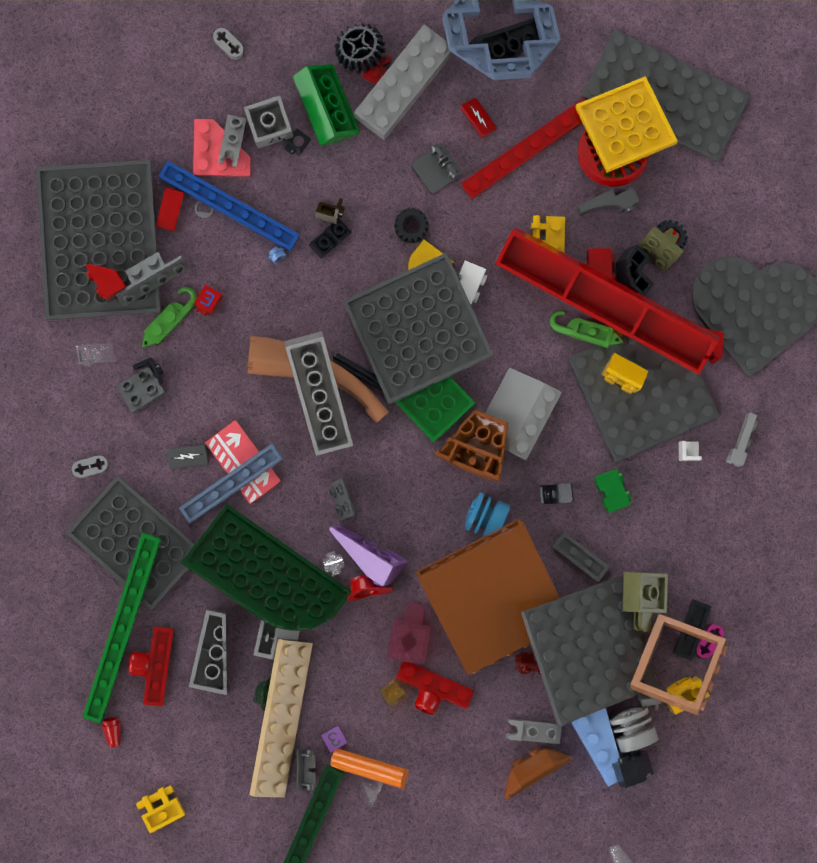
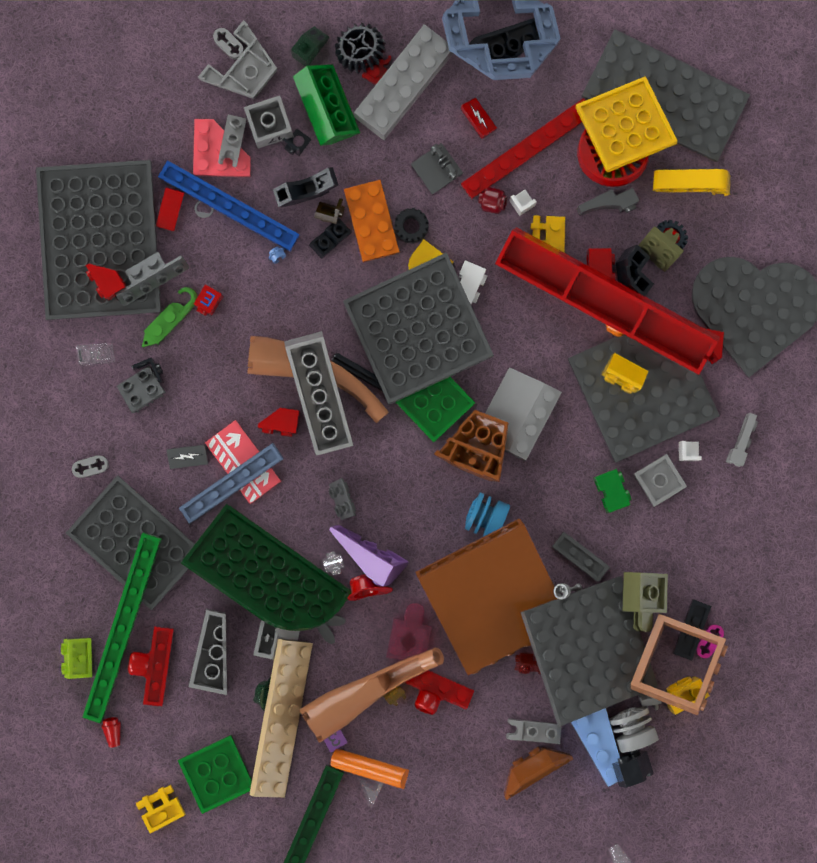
(77, 658): none -> lime bracket
(216, 774): none -> green plate
(249, 71): none -> light grey wing
(282, 420): none -> red slope
(305, 763): dark grey hinge -> none
(306, 189): none -> black arch
(309, 46): none -> clear green slope
(325, 630): none -> dark grey piece
(345, 703): none -> nougat brick
(371, 221): none -> orange plate
(493, 200): none -> dark red head
(522, 202): none -> white panel
(556, 493): black bracket -> none
(565, 590): none -> light grey hinge
(586, 331): bright green plate -> none
(660, 480): none -> light grey plate
(692, 180): none -> yellow beam

